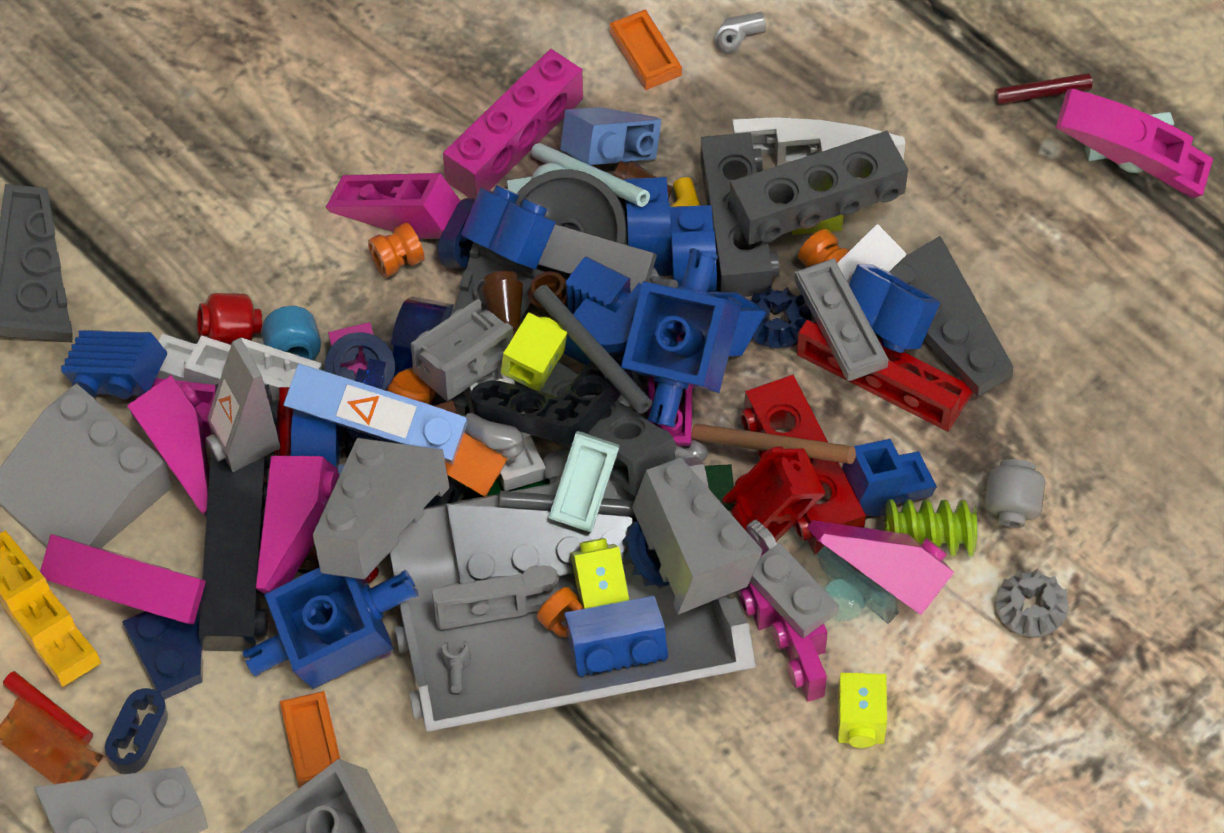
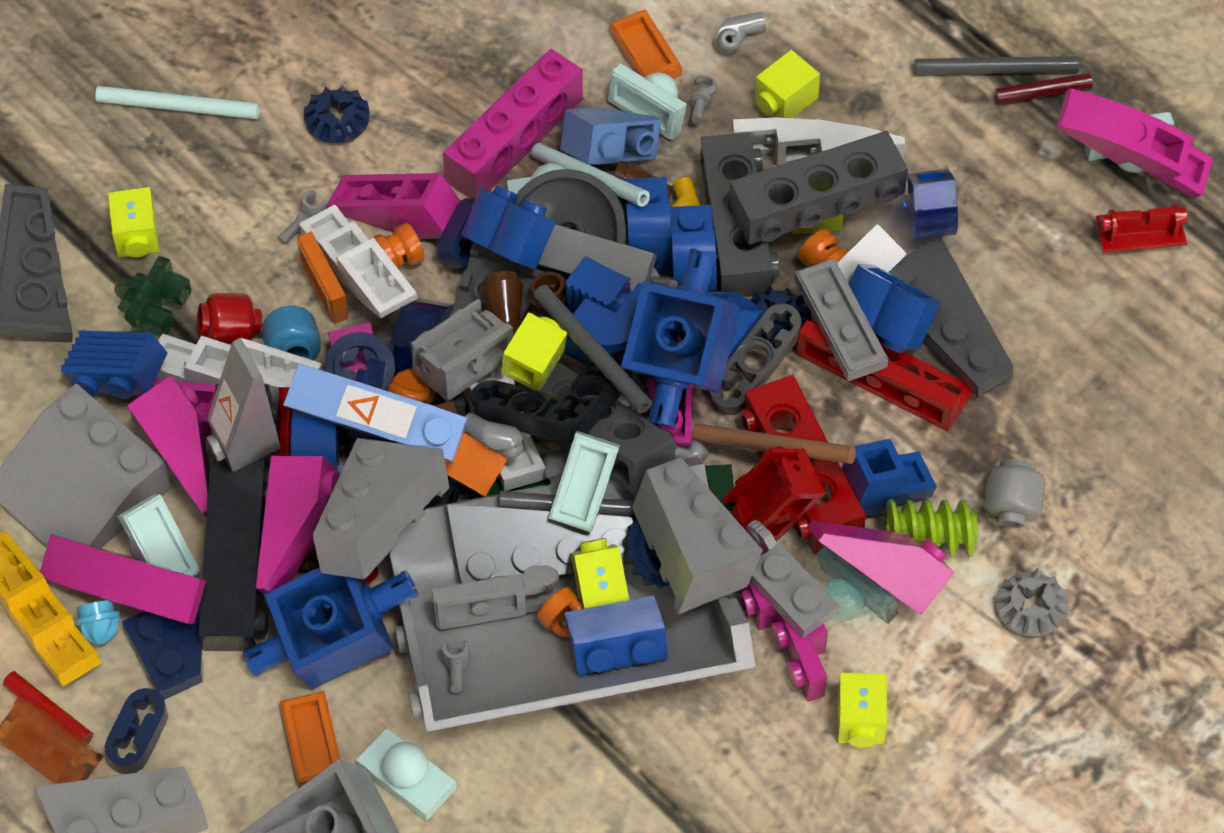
(98, 621): none -> medium azure plate
(134, 222): none -> neon yellow brick
(145, 296): none -> clear green hips
(156, 536): none -> light aqua tile
(177, 102): none -> light aqua piece
(307, 211): none -> light grey hand
(322, 277): none -> orange tile
(328, 127): none -> dark blue gear
(359, 262): none -> white slope
(407, 774): none -> light aqua tile
(650, 96): none -> light aqua tile
(701, 99): none -> light grey hand
(784, 340): none -> dark grey beam
(787, 87): none -> neon yellow brick
(931, 204): none -> clear blue brick
(996, 65): none -> dark grey piece
(1142, 229): none -> red hinge

